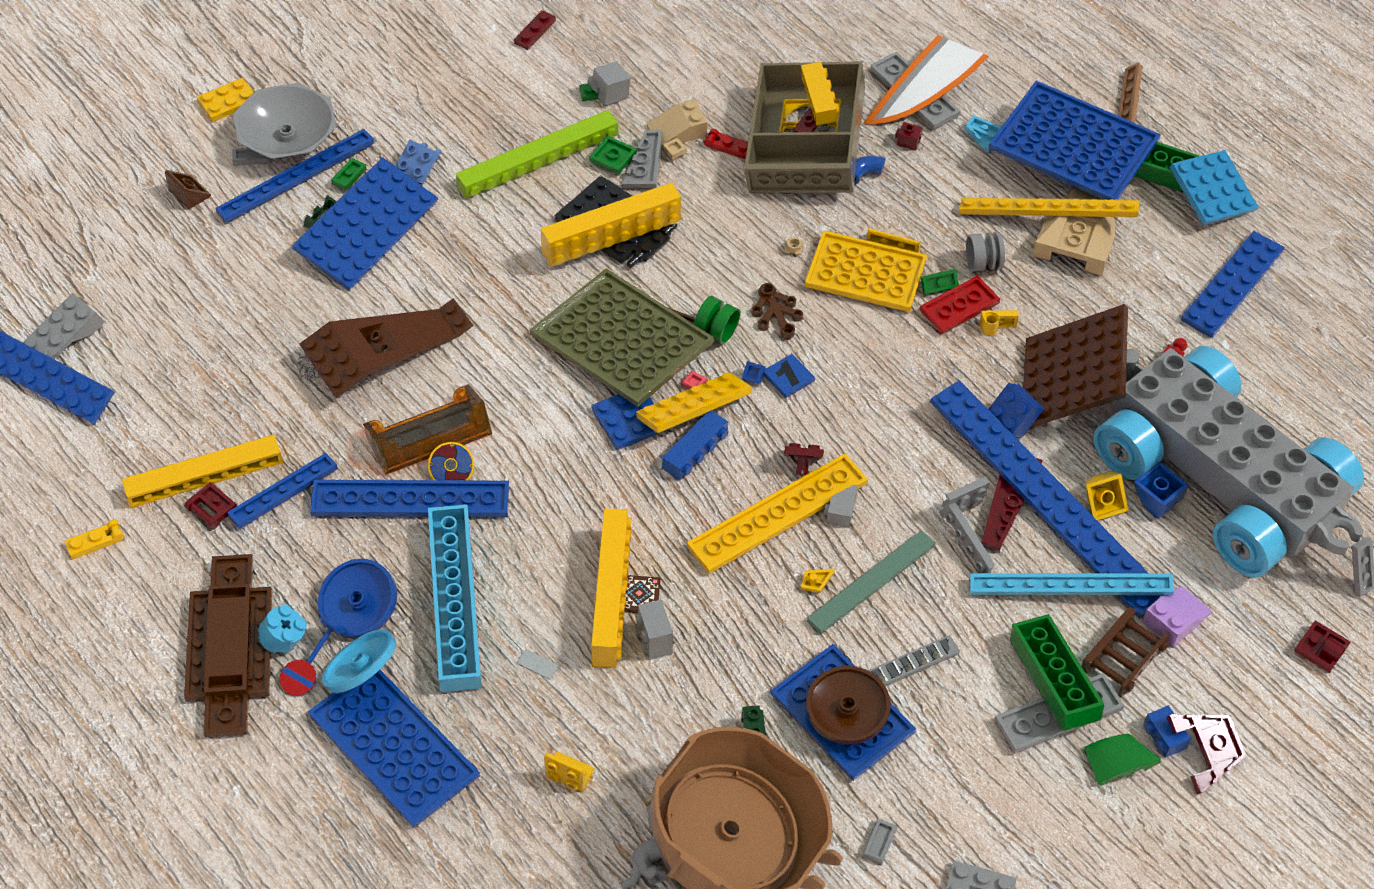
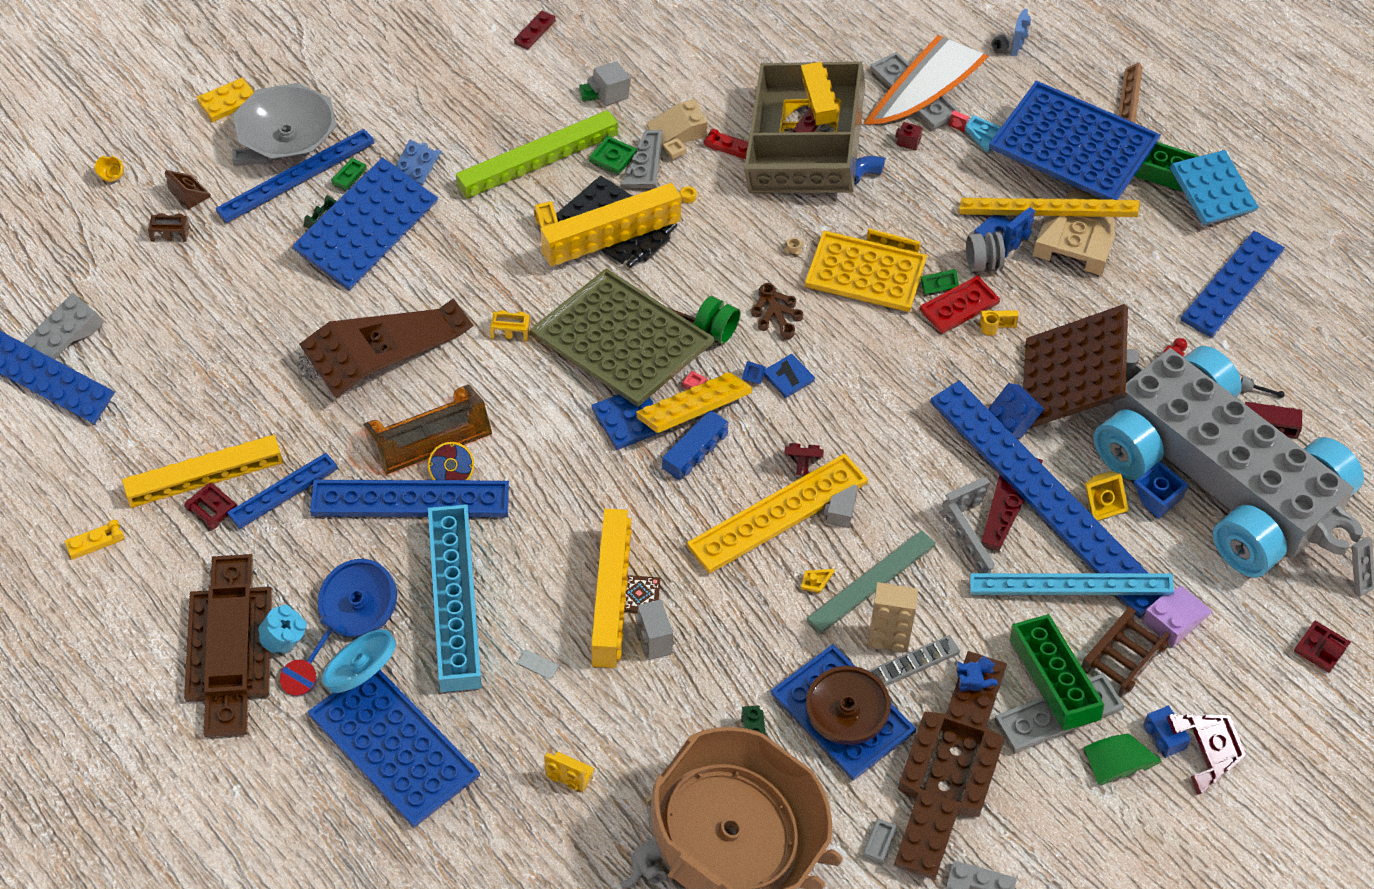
(109, 168): none -> yellow hair
(167, 225): none -> reddish brown window
(510, 322): none -> yellow window
(545, 214): none -> yellow plate
(688, 194): none -> yellow tile
(892, 617): none -> tan brick
(936, 809): none -> reddish brown piece
(958, 121): none -> tile
(971, 674): none -> blue animal
(1000, 44): none -> dark grey piece
(1013, 231): none -> blue bracket
(1021, 32): none -> medium blue slope
(1248, 384): none -> hinge
(1283, 418): none -> dark red brick

